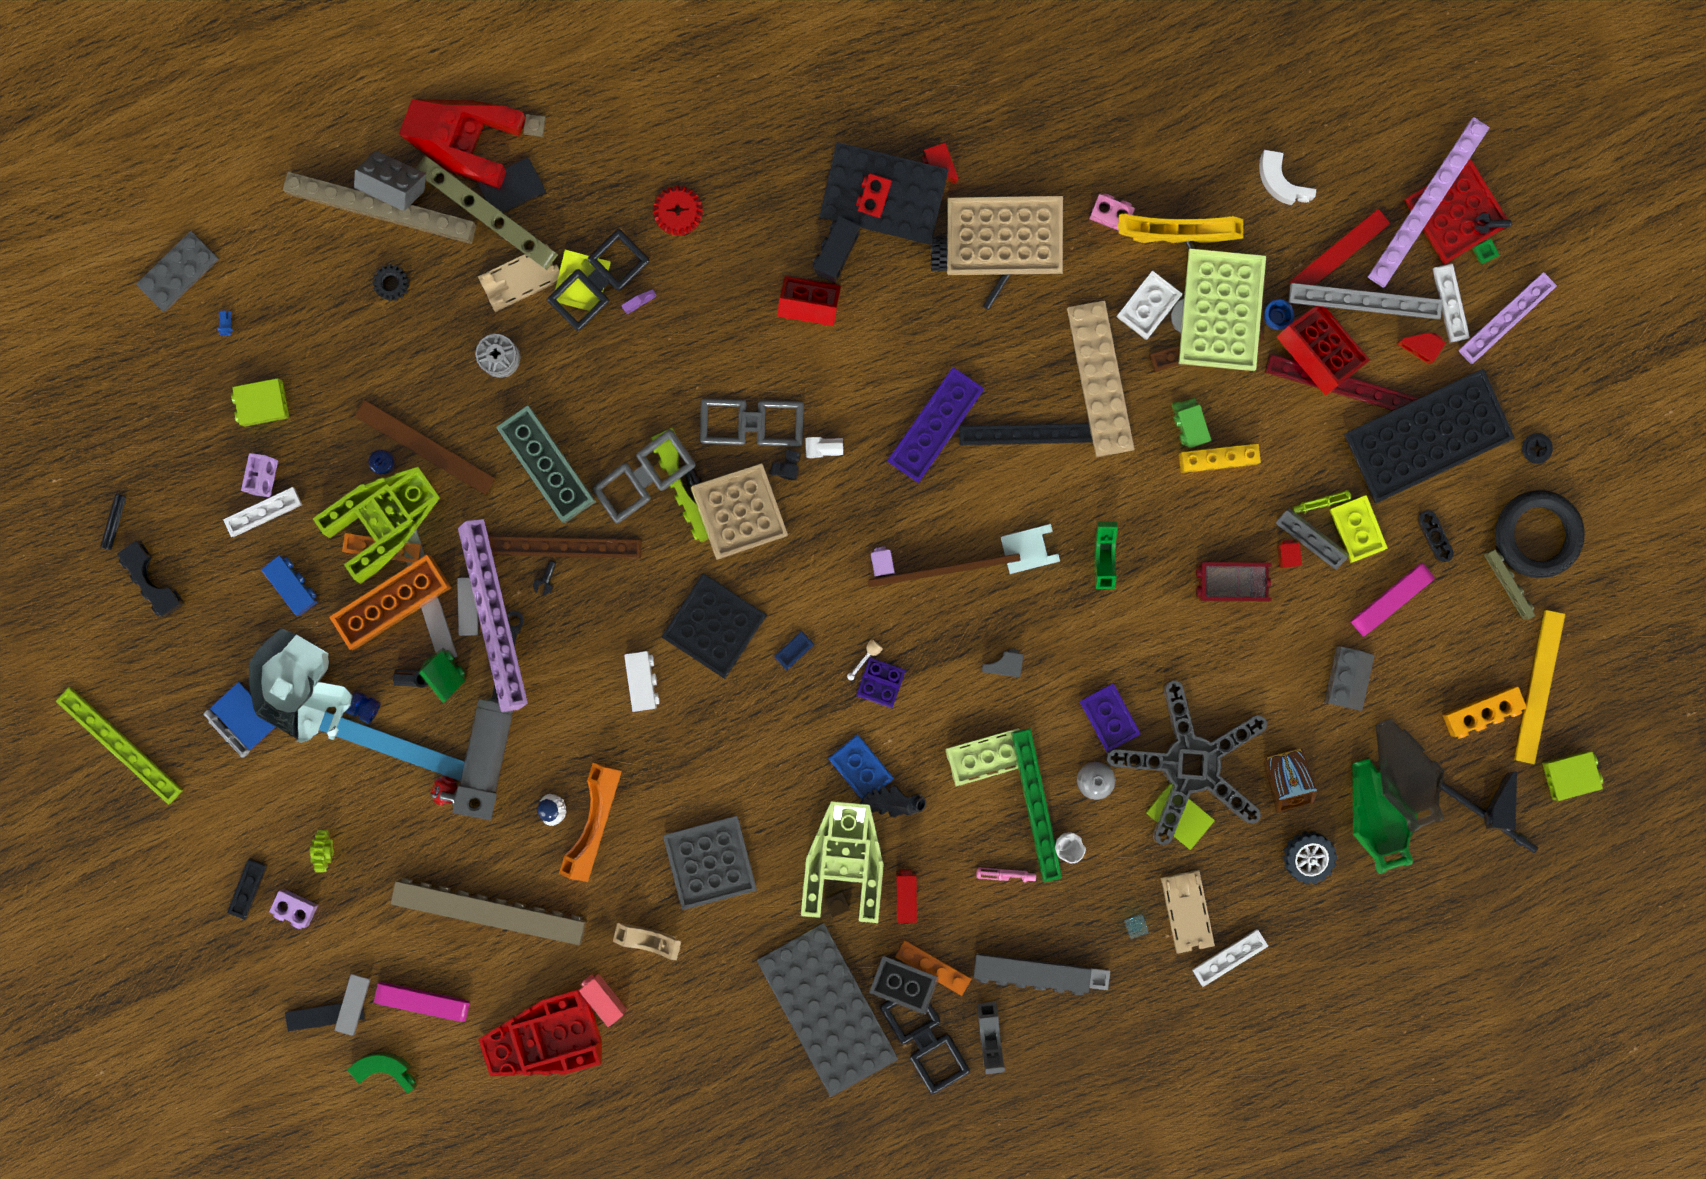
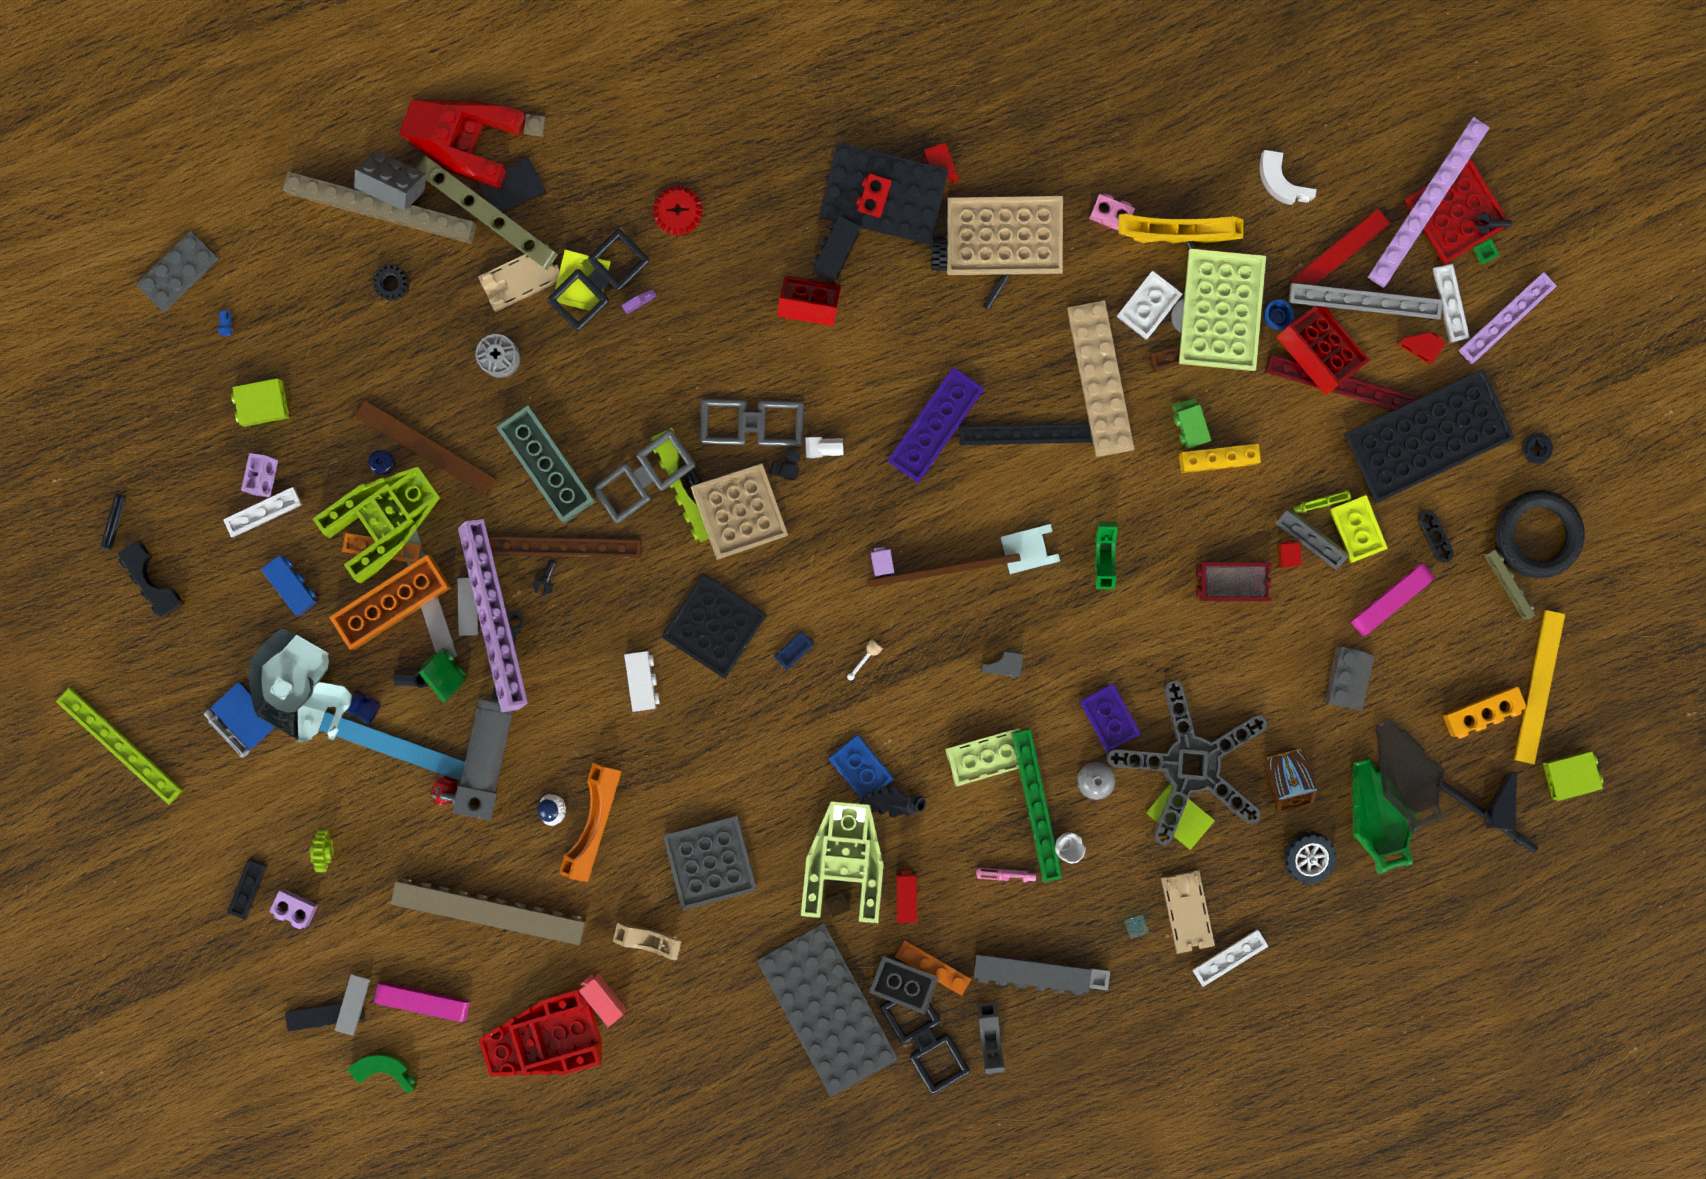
(881, 683): dark purple slope -> none

